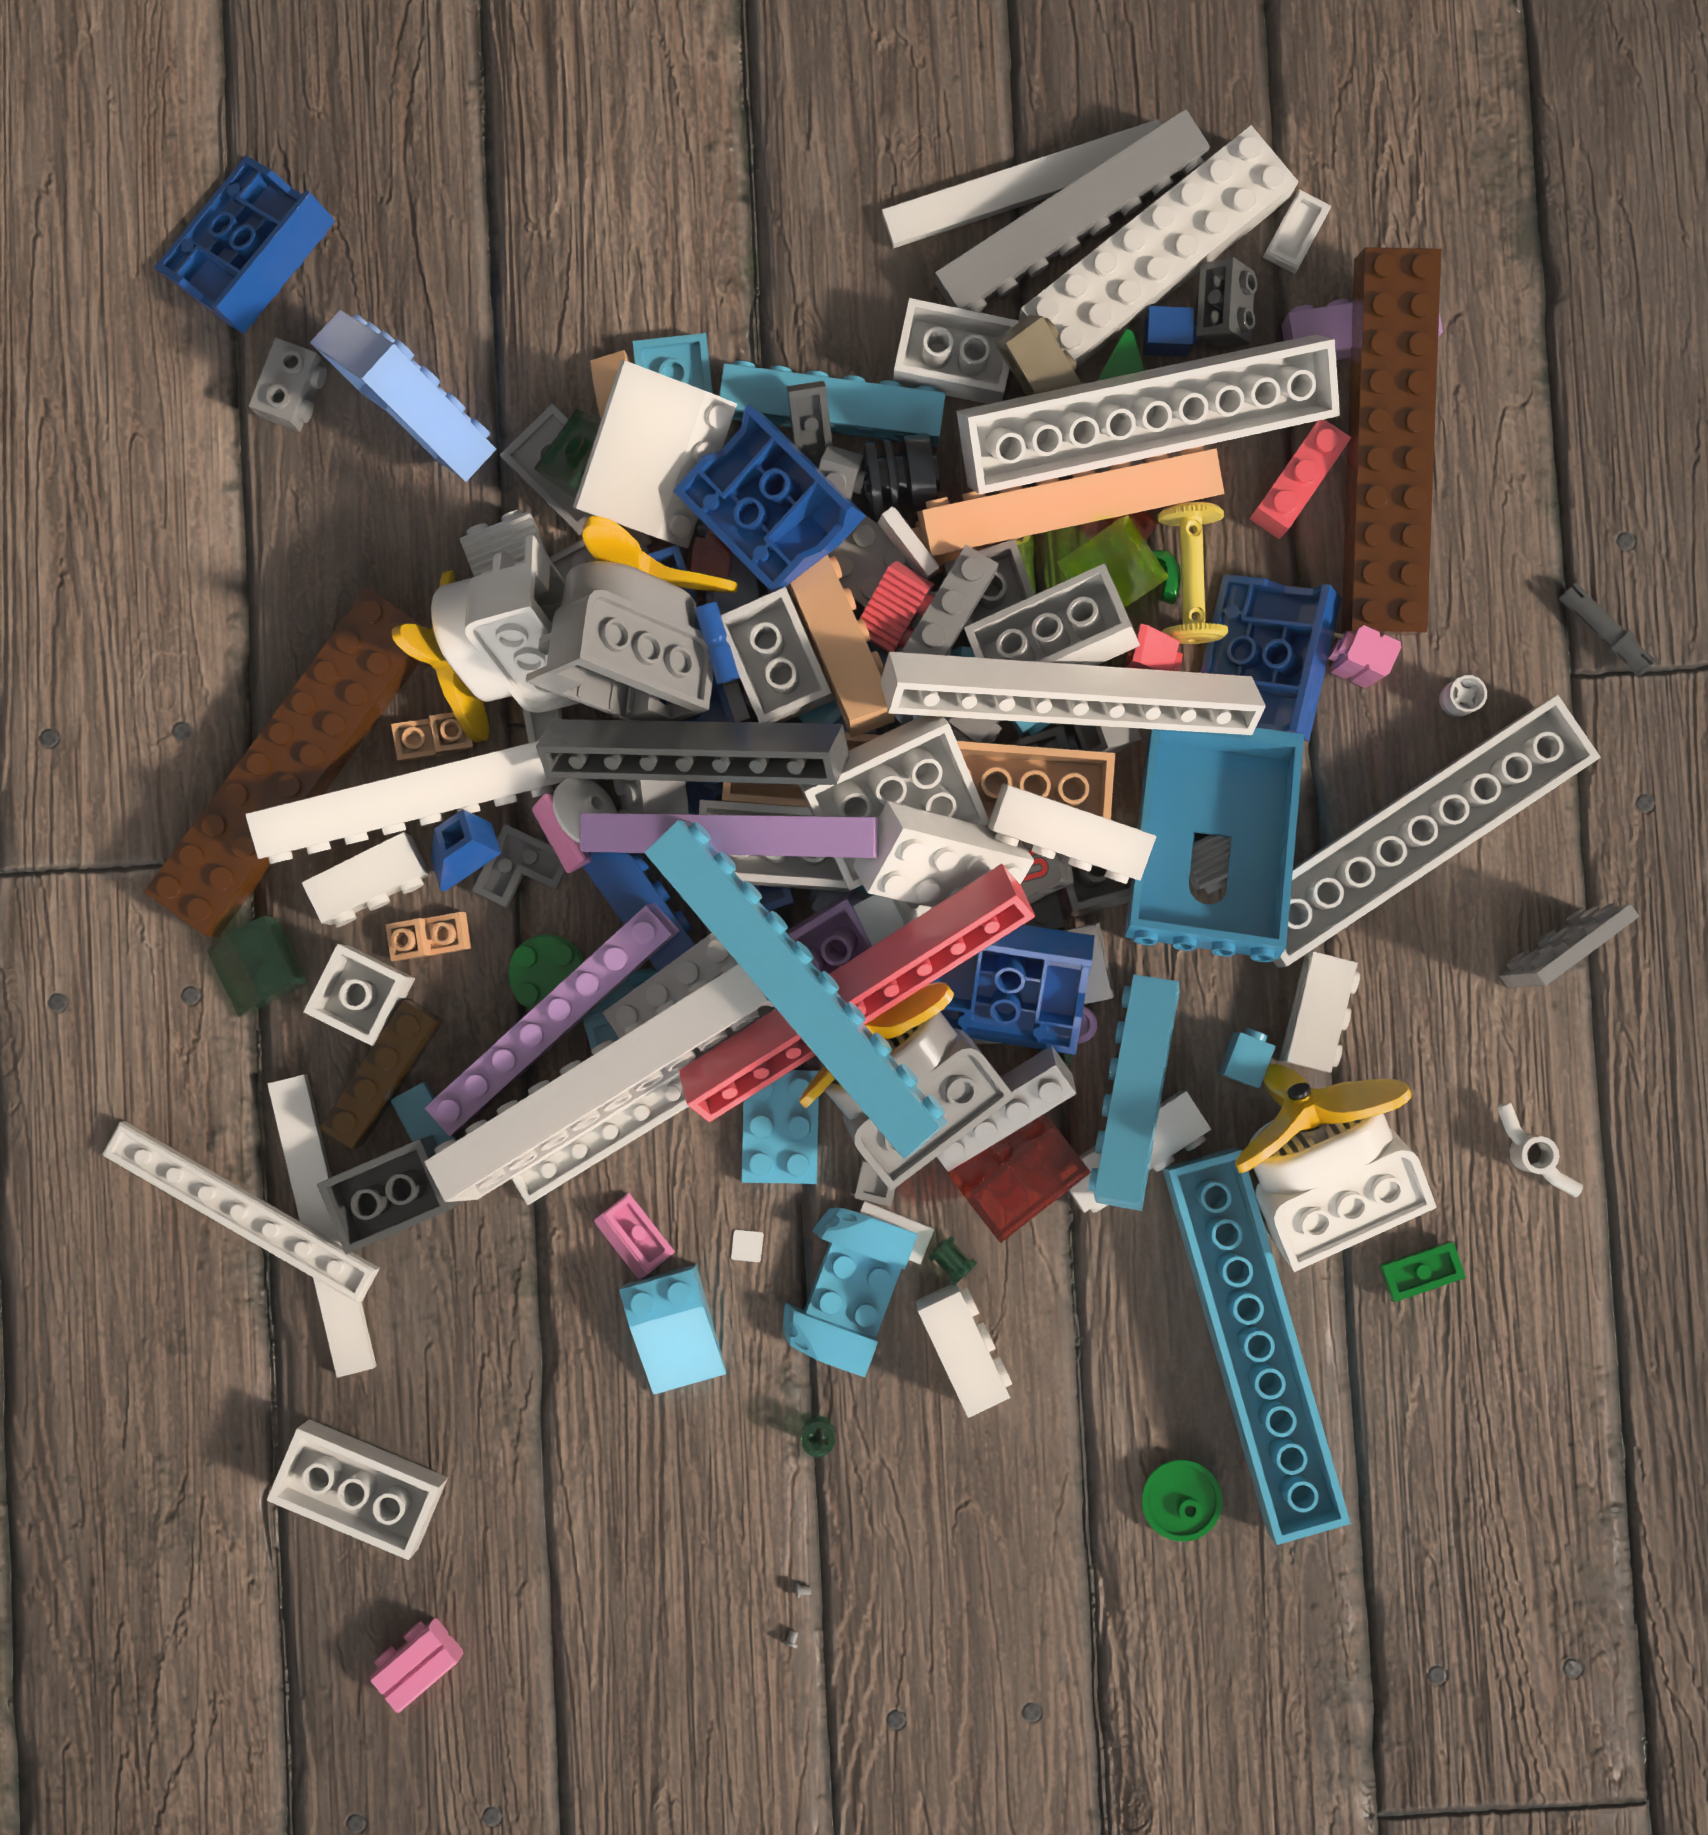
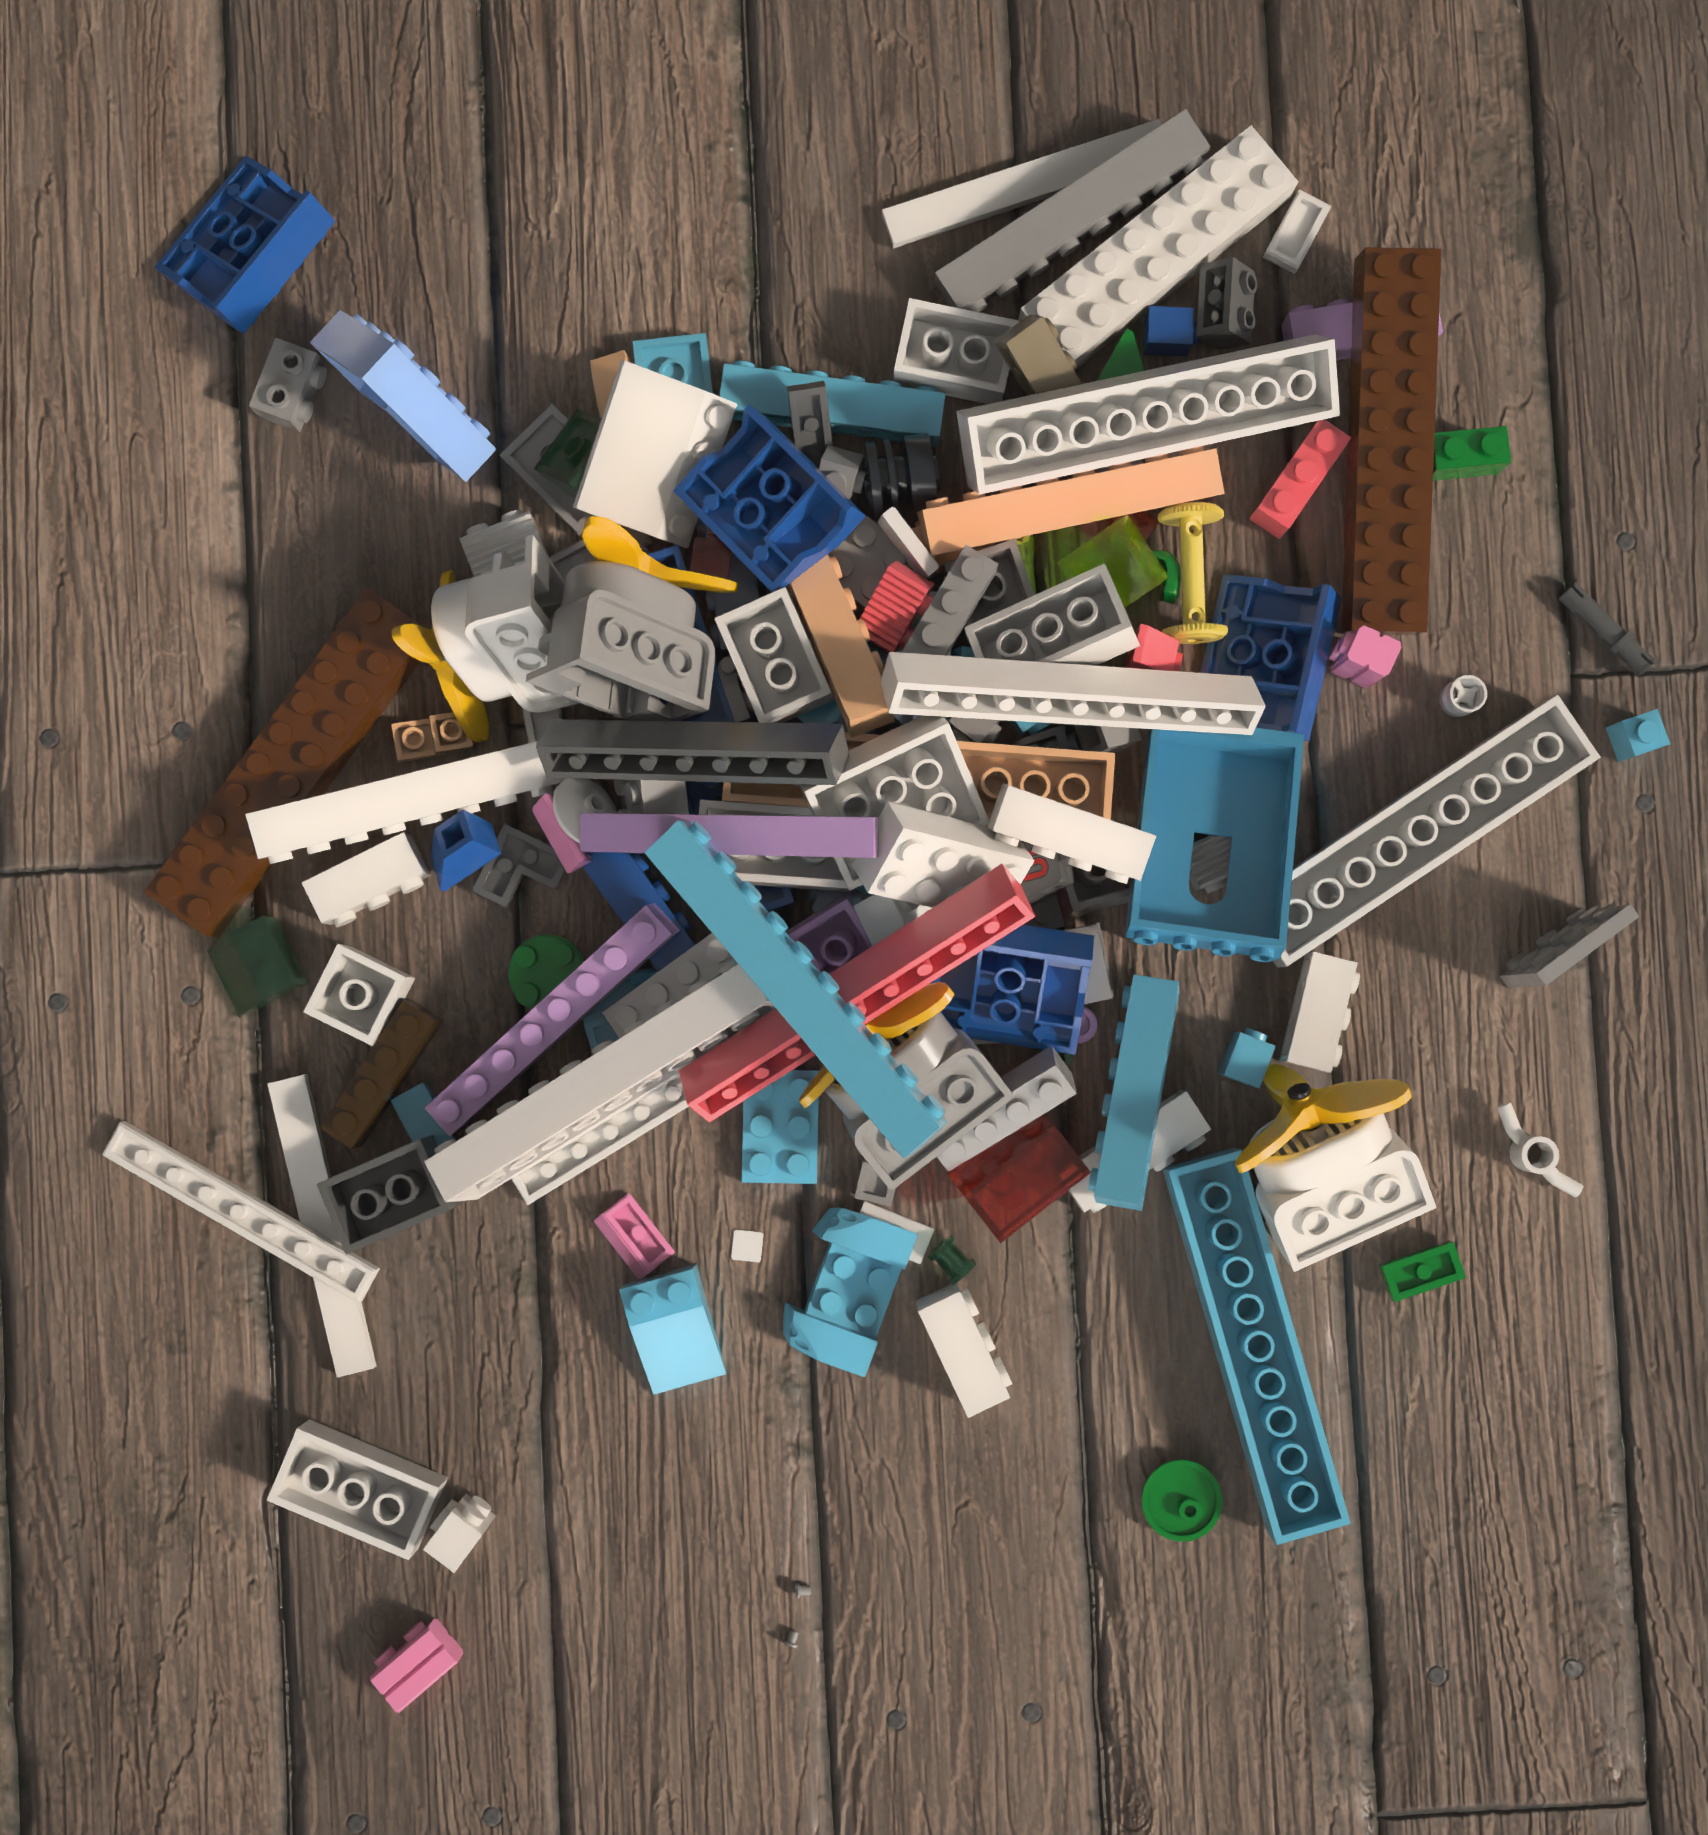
(428, 936): light nougat slope -> none
(459, 1530): none -> white brick
(715, 638): blue piece -> none
(826, 1444): clear green bush -> none
(1470, 453): none -> green brick
(1637, 735): none -> medium azure brick

